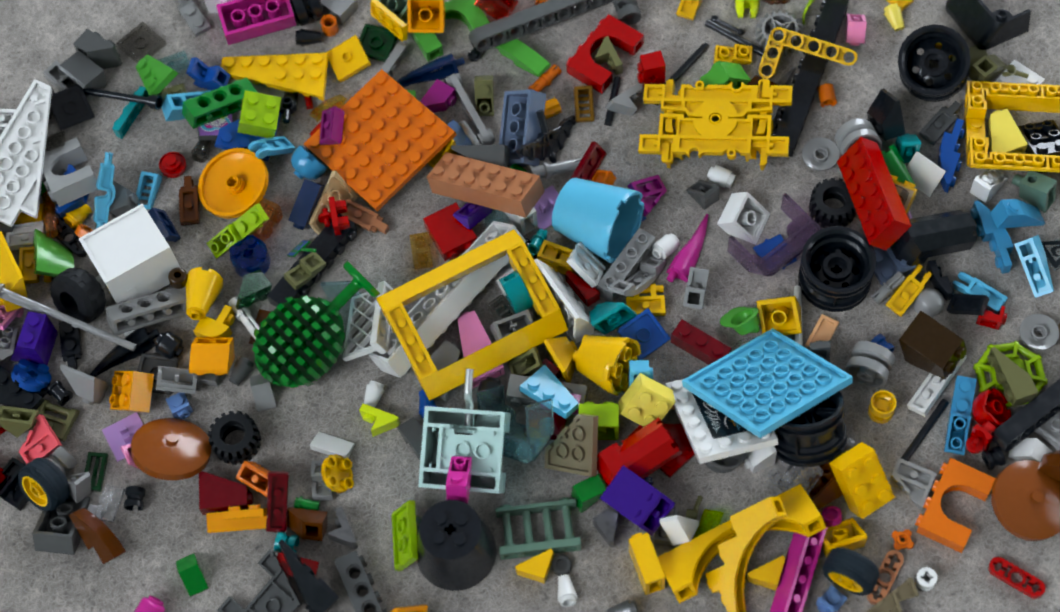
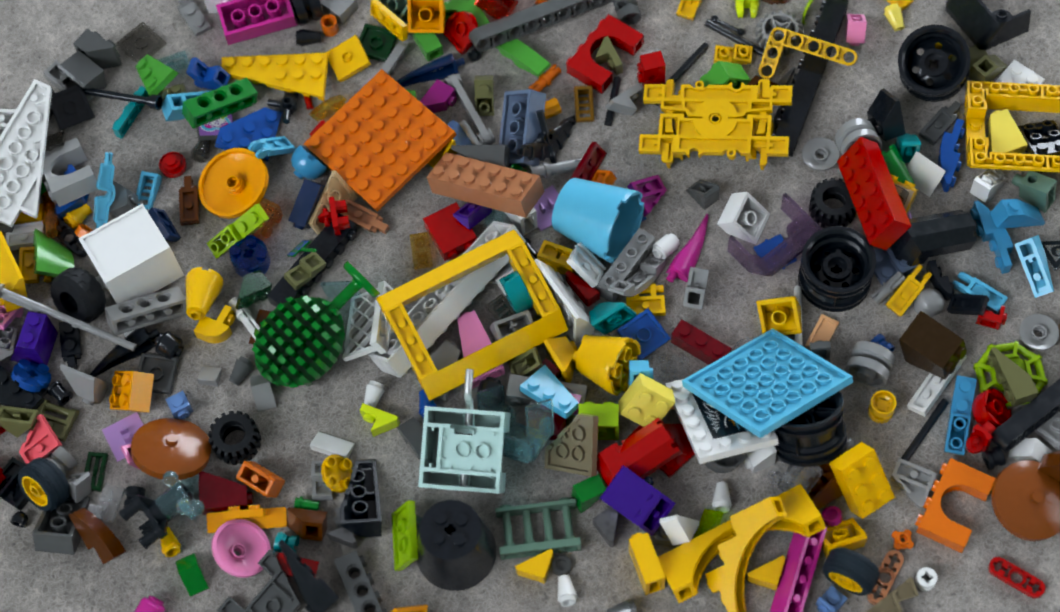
(19, 517): none -> black hinge
(164, 508): none -> wheel
(170, 543): none -> yellow cone
(175, 380): light grey hinge -> none
(177, 278): dark brown piece -> none
(211, 355): light orange slope -> none
(244, 538): none -> bright pink dish
(259, 114): lime brick -> none
(277, 501): dark red tile -> none
(331, 126): magenta slope -> none
(361, 505): none -> black wedge
(458, 30): none -> red tile
(459, 479): dark pink slope -> none
(536, 241): teal axle -> none
(692, 513): olive hand -> none
(721, 176): white brick -> none
(721, 498): none -> white cone
(742, 320): bright green piece -> none
(827, 95): orange beam -> none
(1012, 71): olive hand -> none

